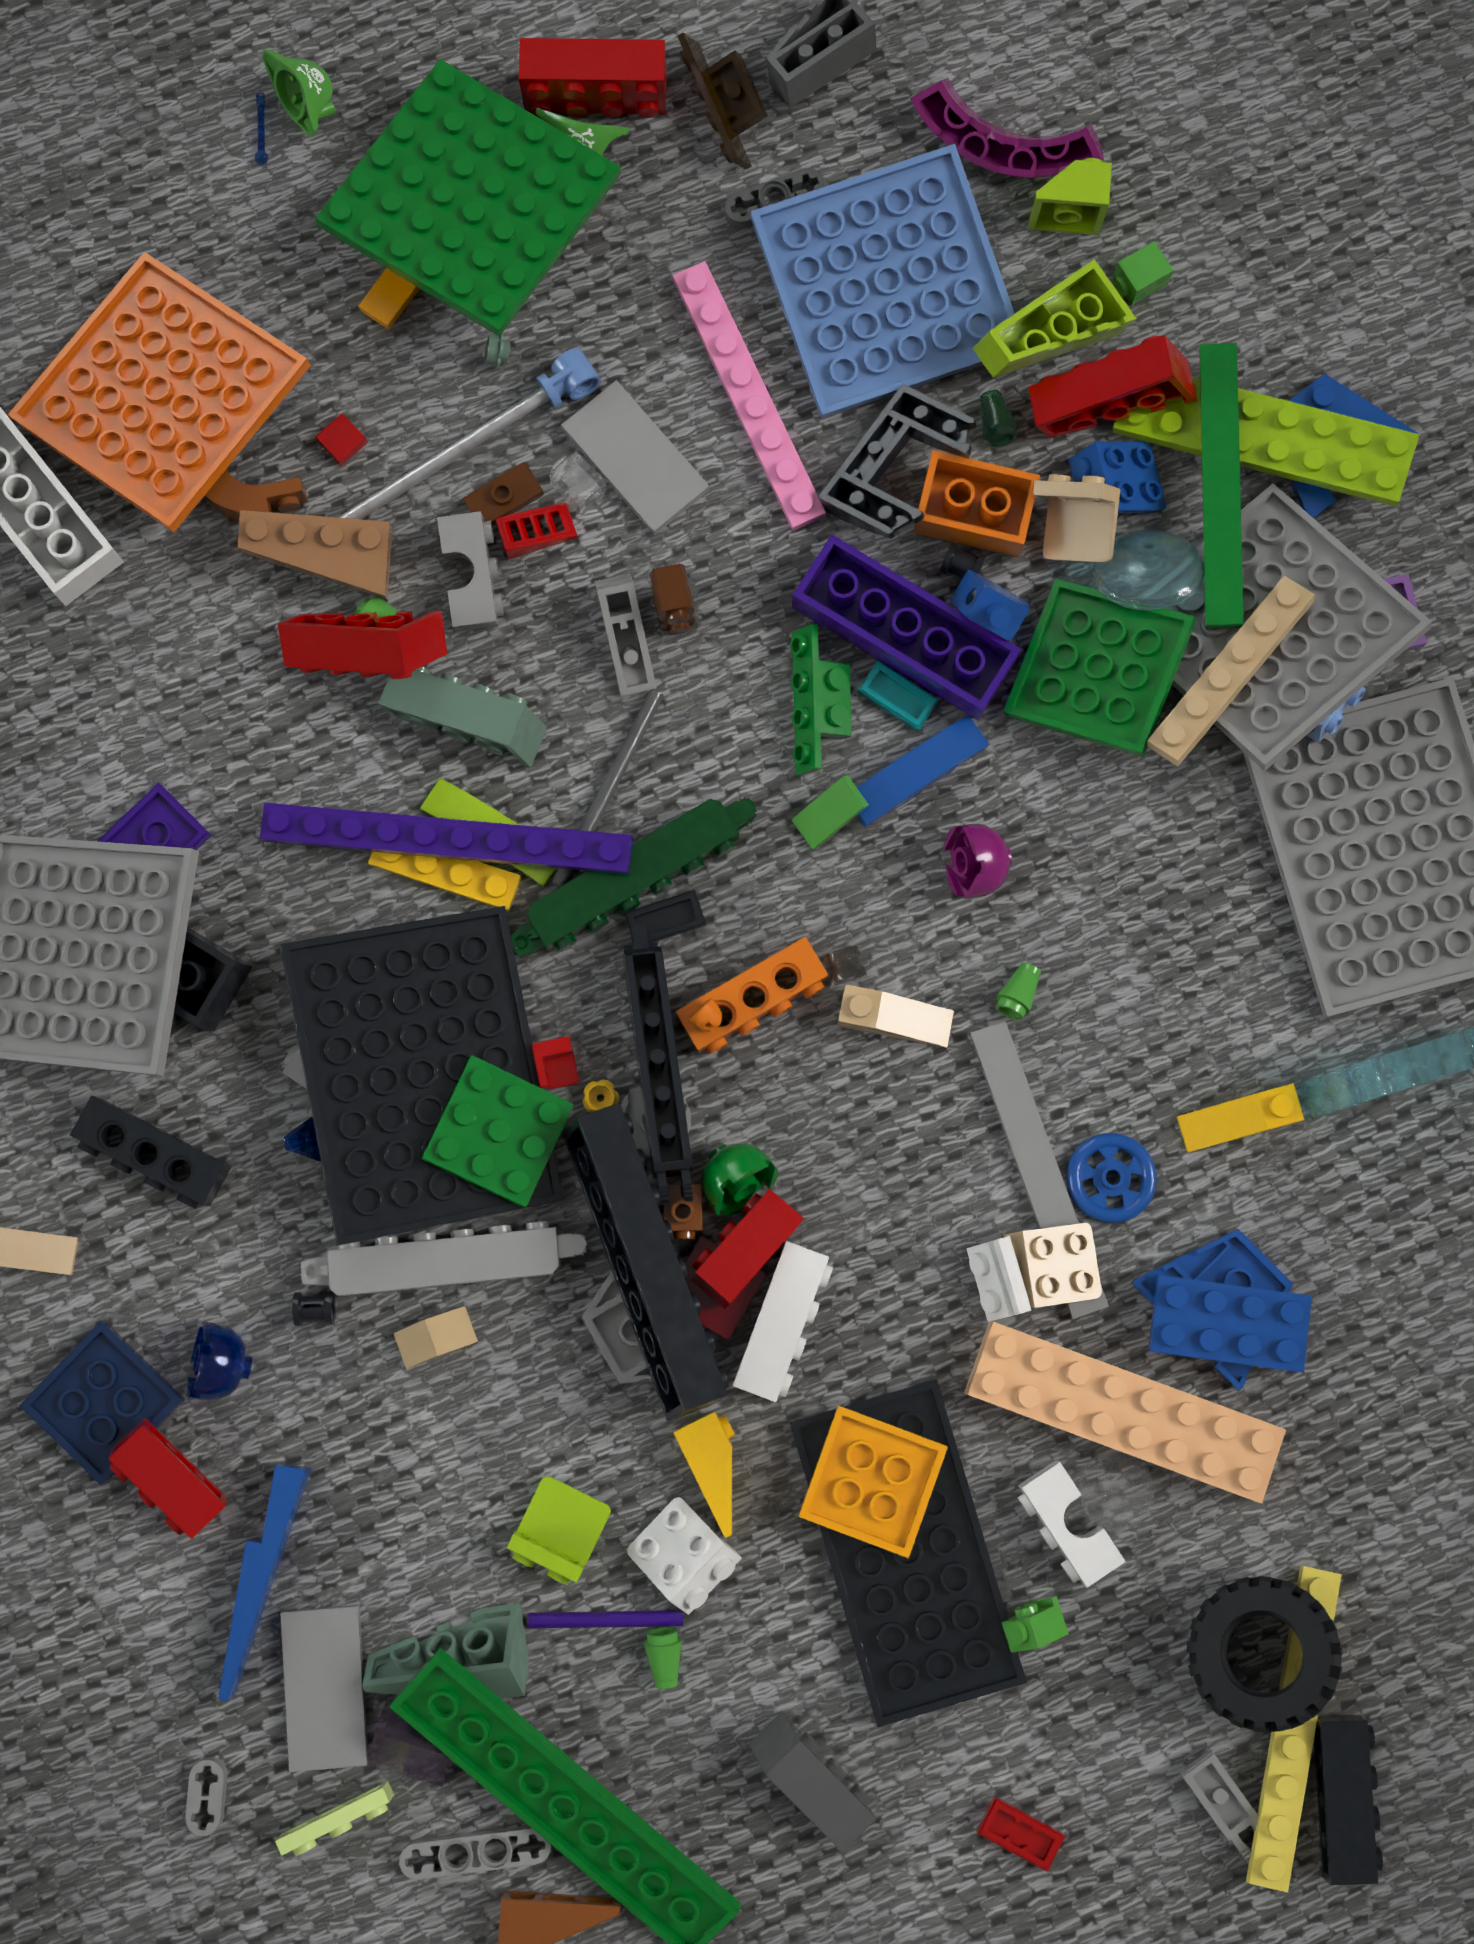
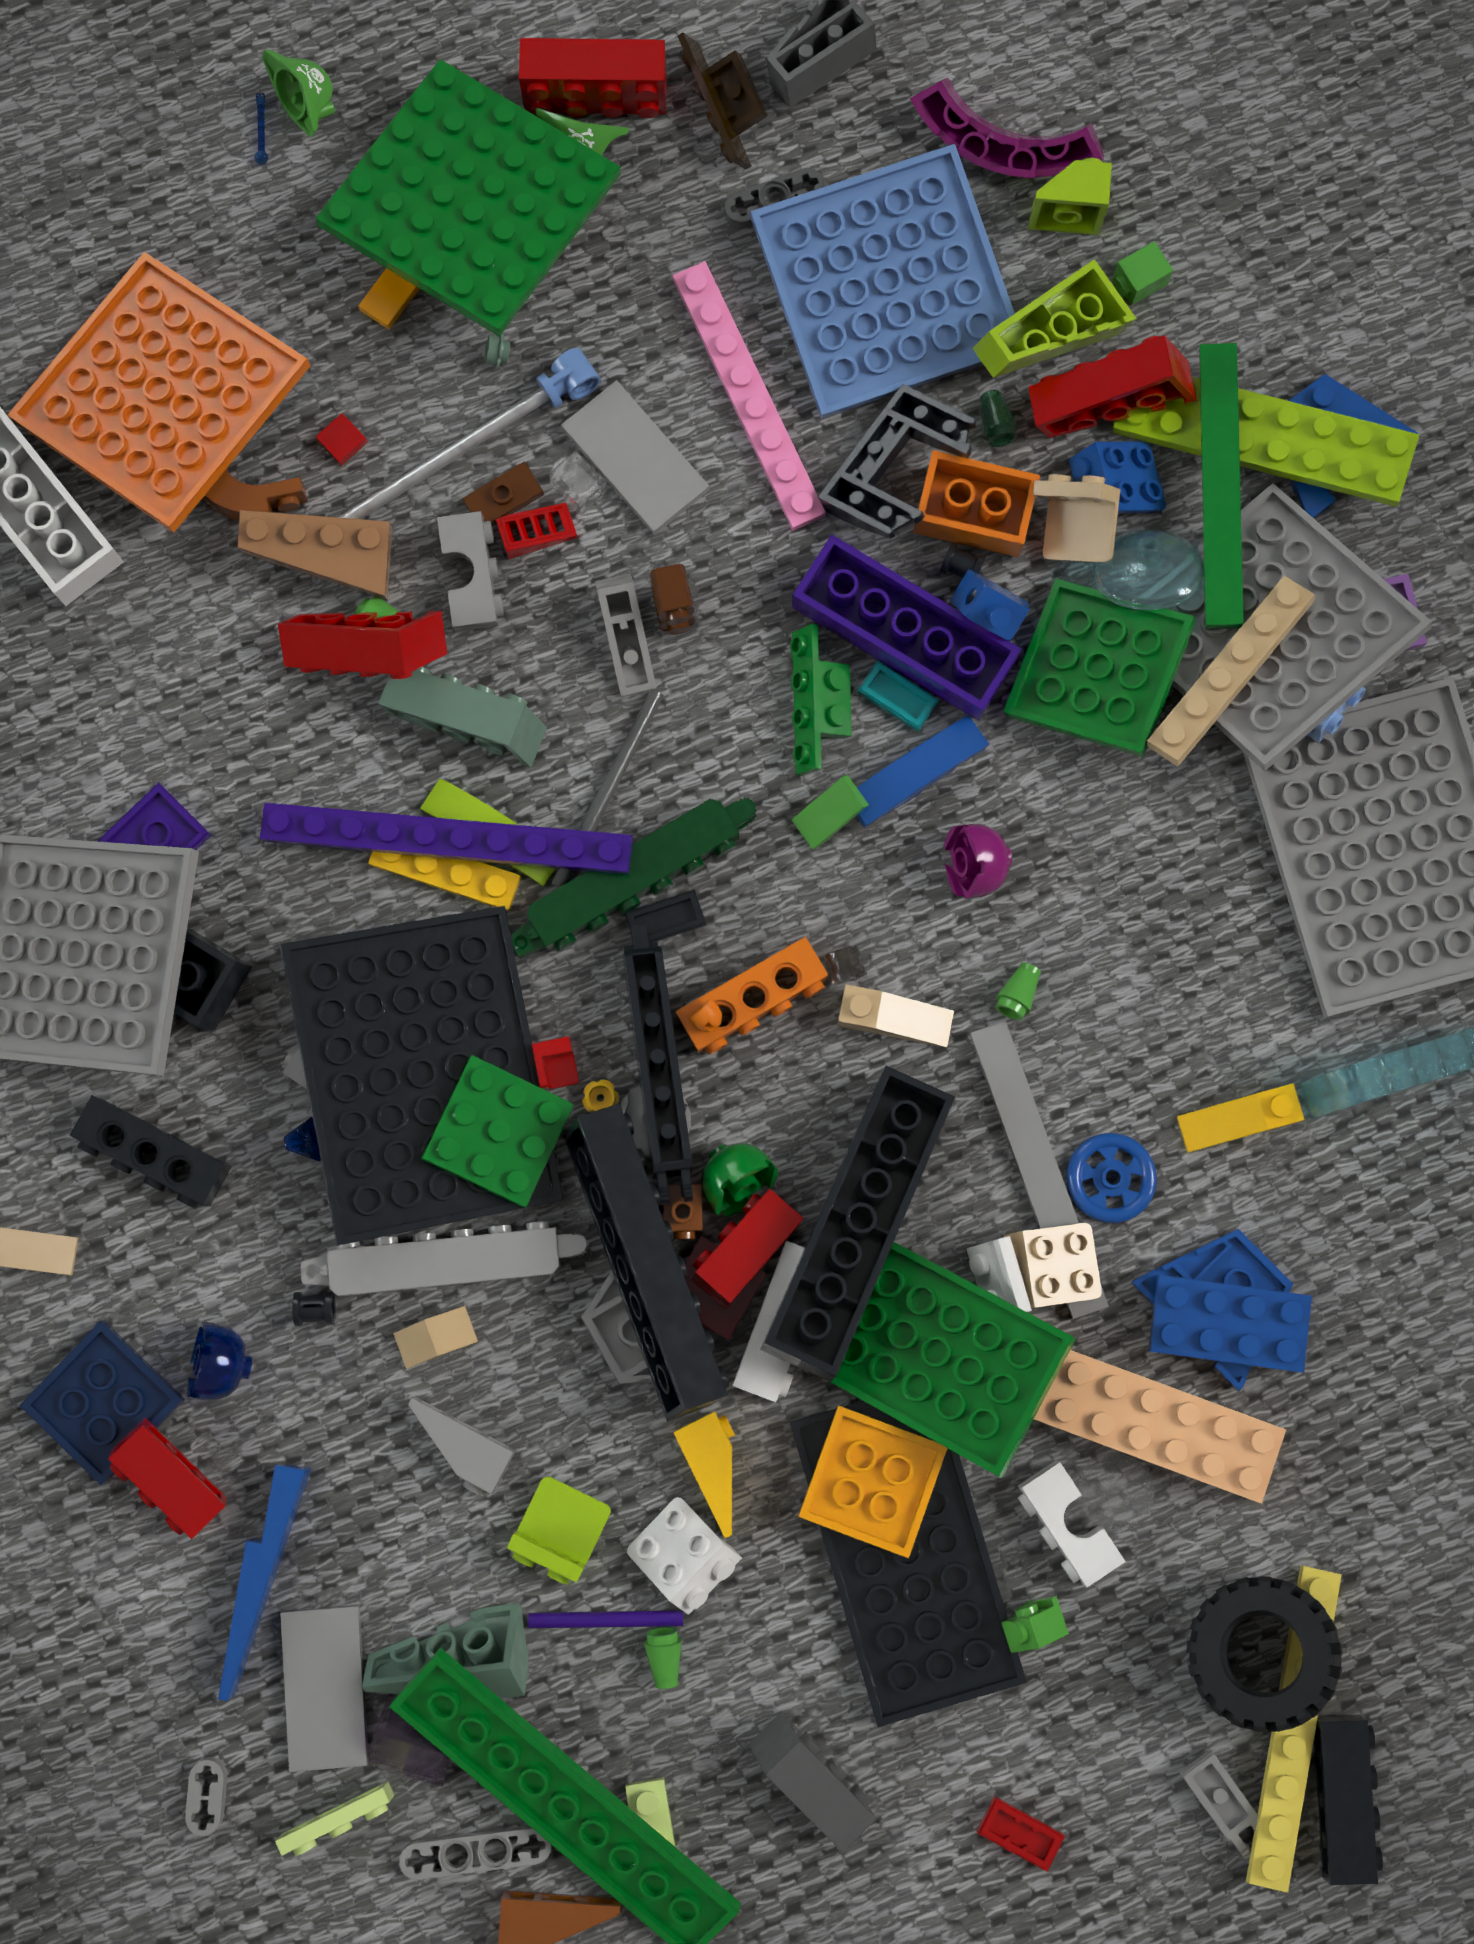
(468, 1451): none -> light grey slope
(650, 1802): none -> yellowish green plate
(857, 1224): none -> black brick
(952, 1360): none -> green plate

